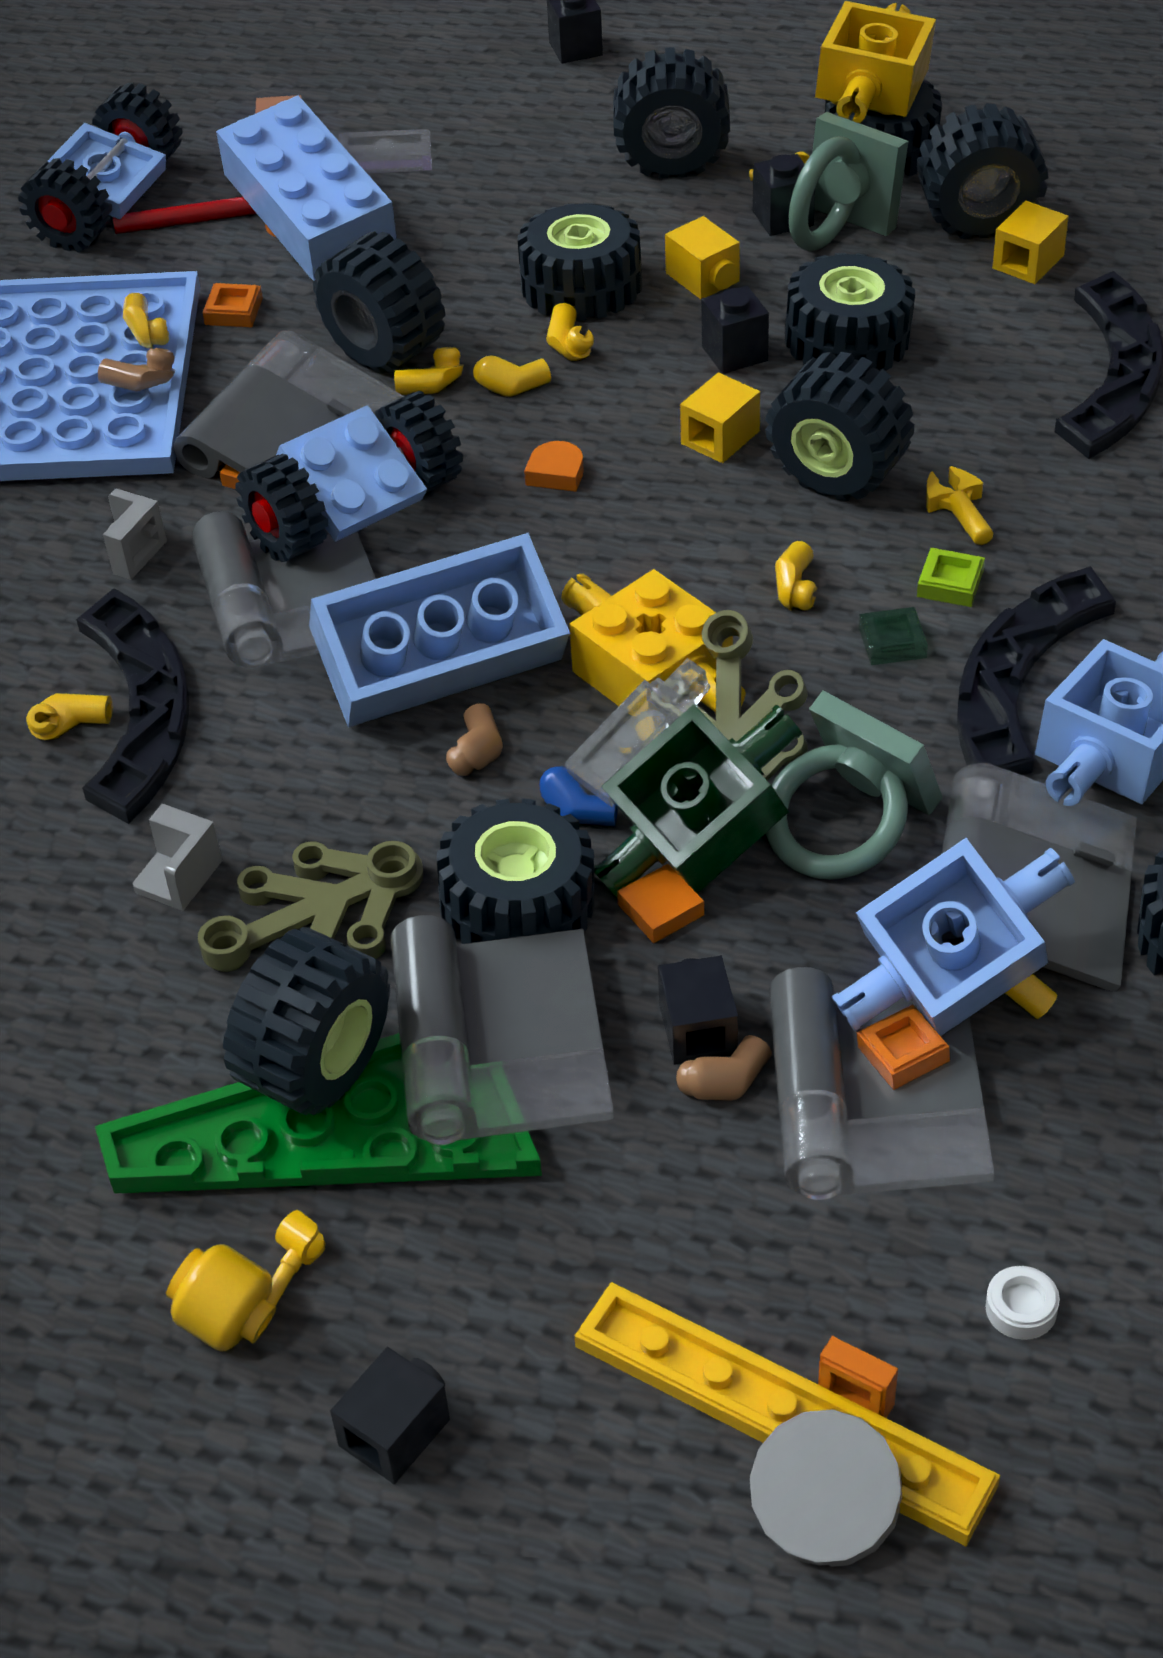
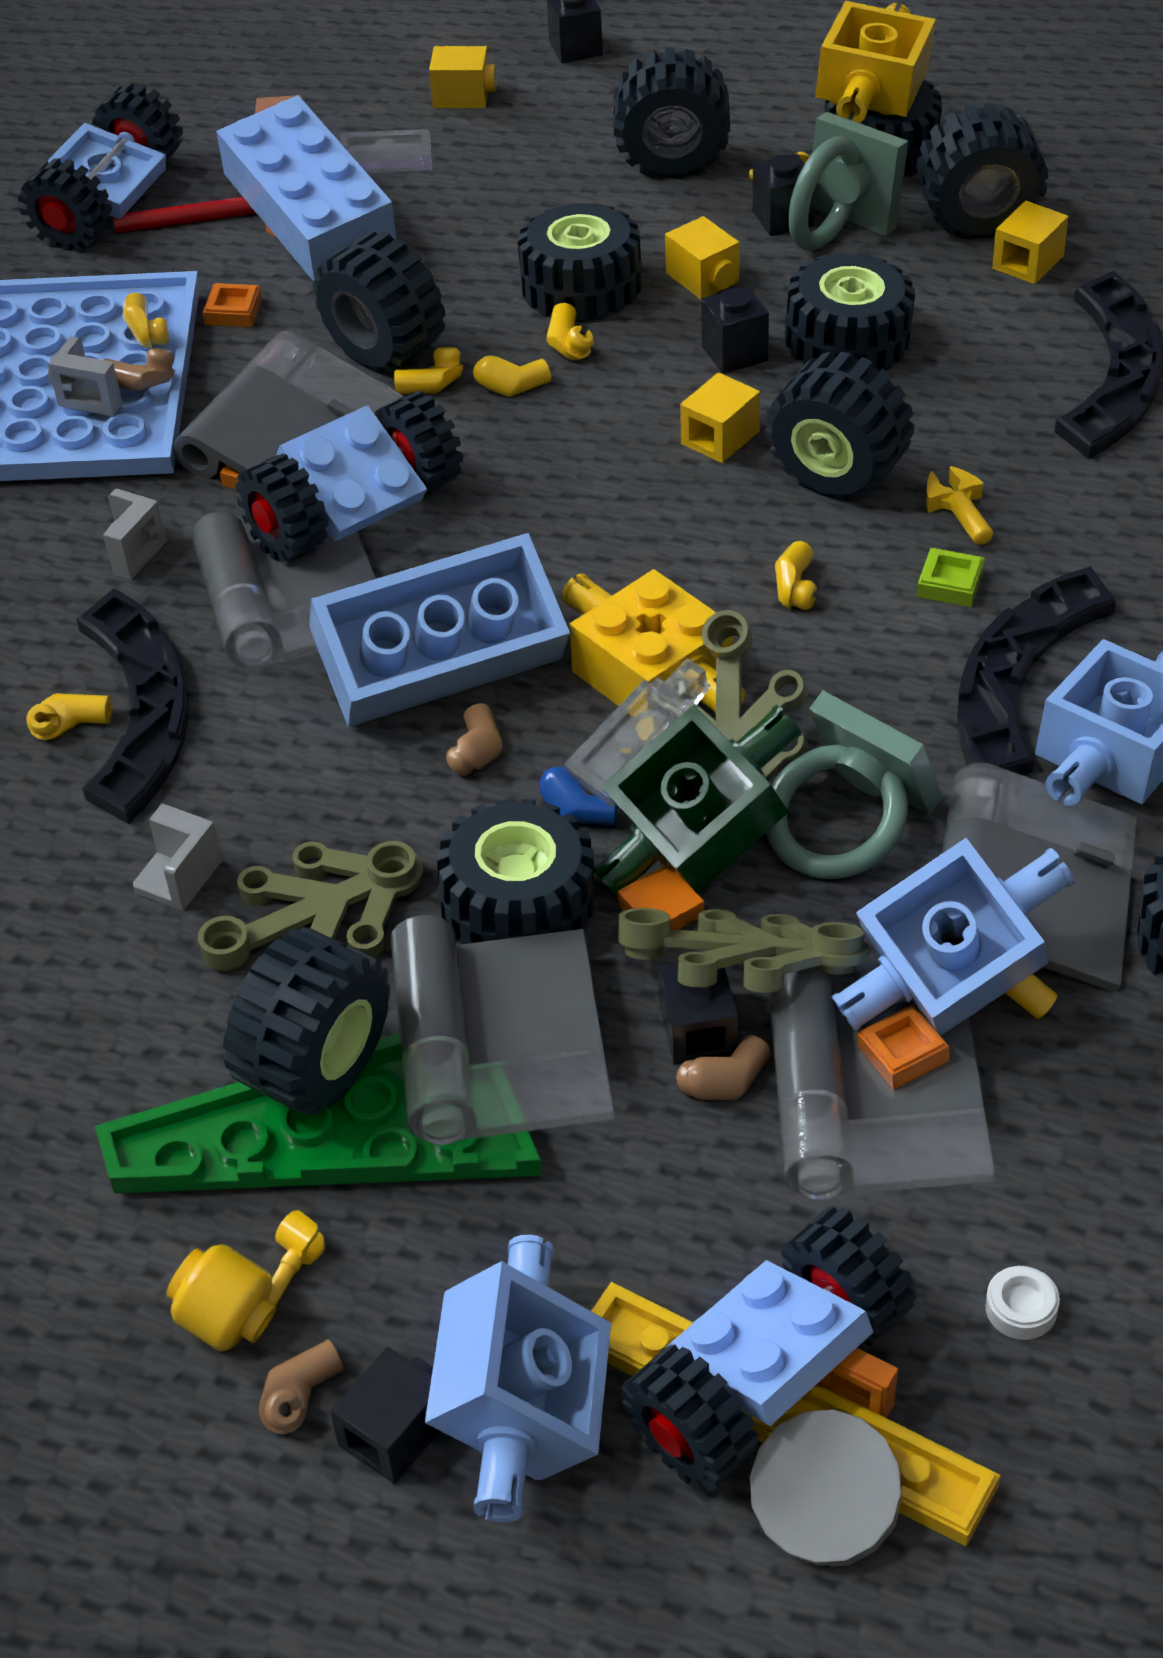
(83, 381): none -> light grey bracket
(291, 1383): none -> medium nougat arm
(461, 77): none -> yellow brick
(518, 1376): none -> light blue brick
(555, 466): orange tile -> none
(767, 1346): none -> plate
(829, 946): none -> olive plant
(893, 636): clear green tile -> none

